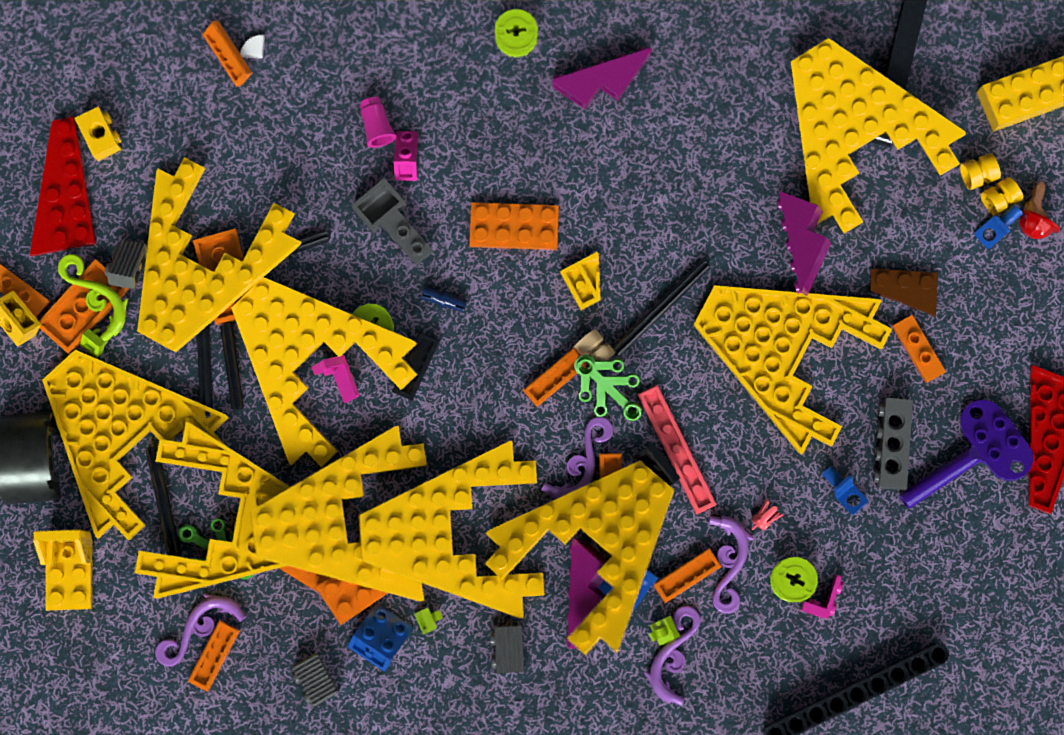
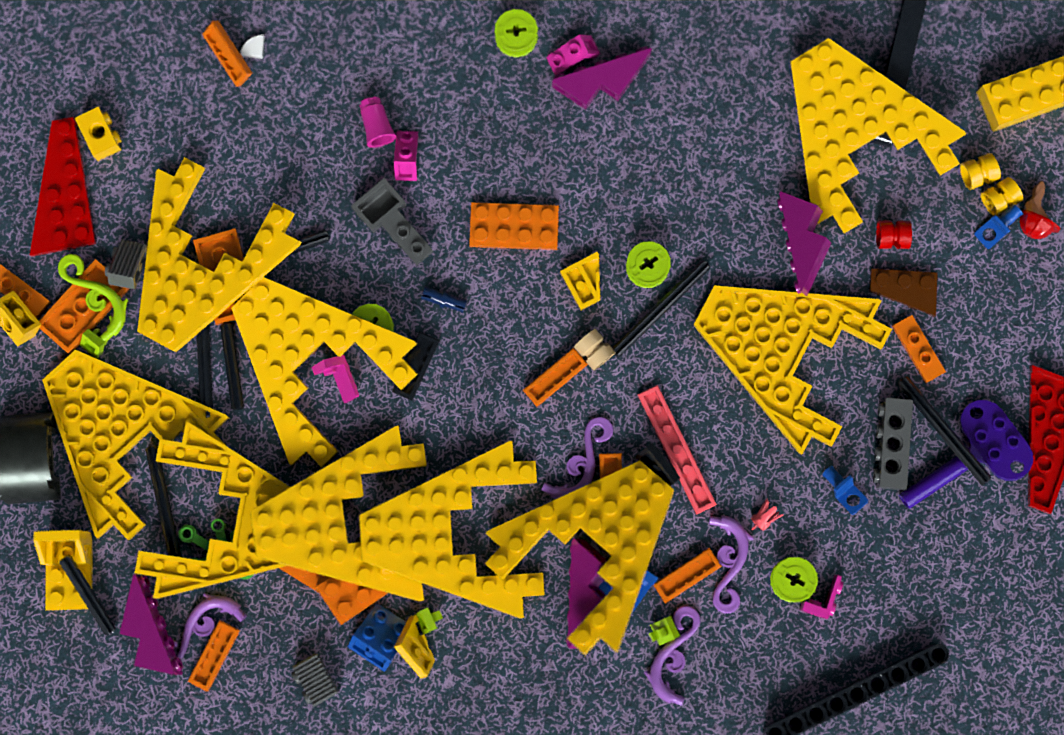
(87, 594): none -> black axle
(144, 622): none -> magenta slope
(415, 648): none -> yellow wing
(508, 648): dark grey brick -> none
(573, 52): none -> dark pink bracket
(606, 383): plant -> none
(648, 252): none -> lime piece
(894, 234): none -> red wheel
(944, 430): none -> black axle

